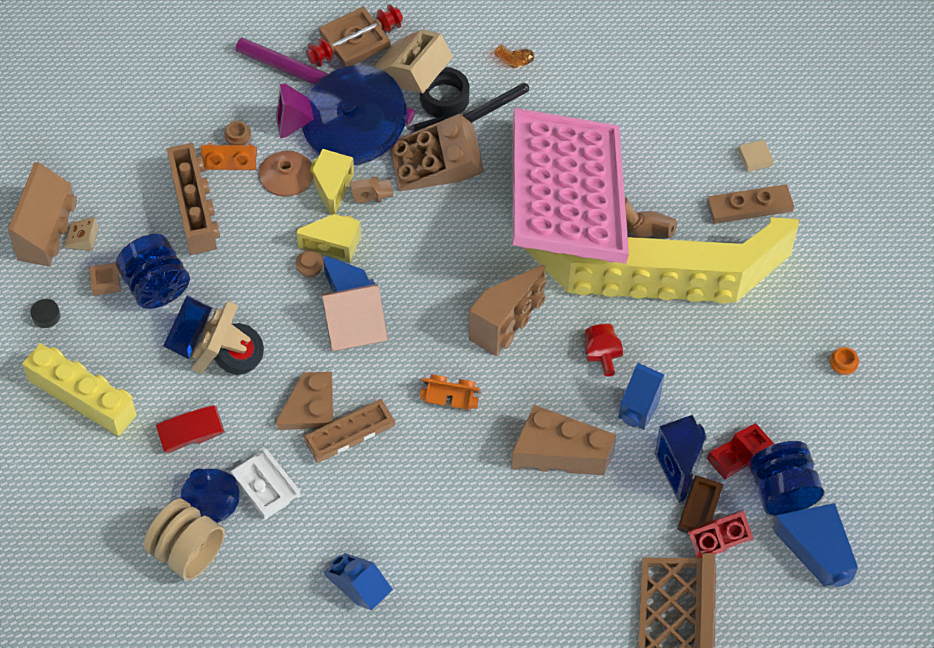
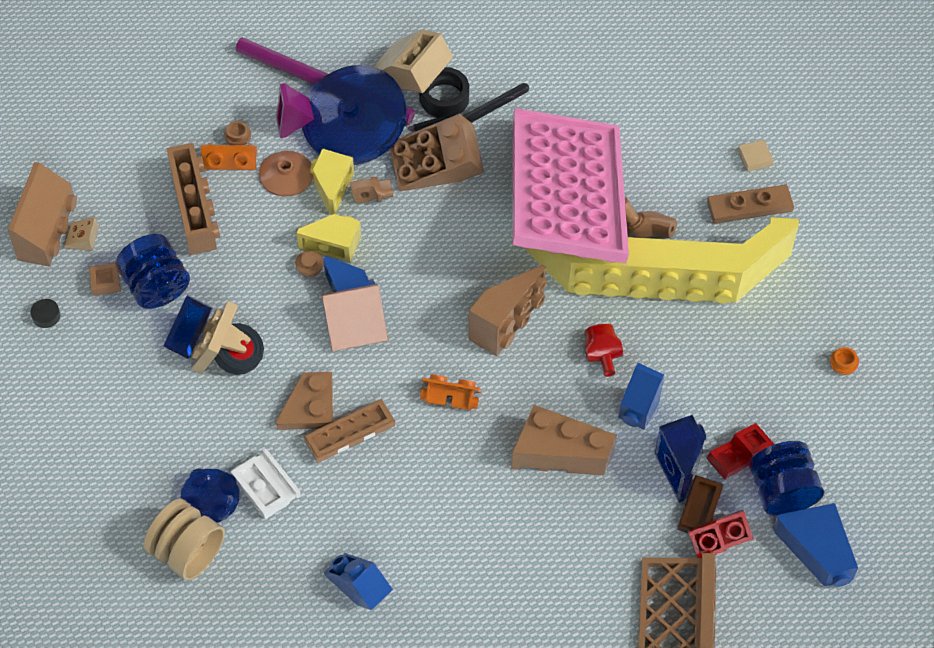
(80, 389): light yellow brick -> none
(189, 428): red slope -> none
(354, 36): medium nougat plate -> none
(514, 58): clear orange arm -> none

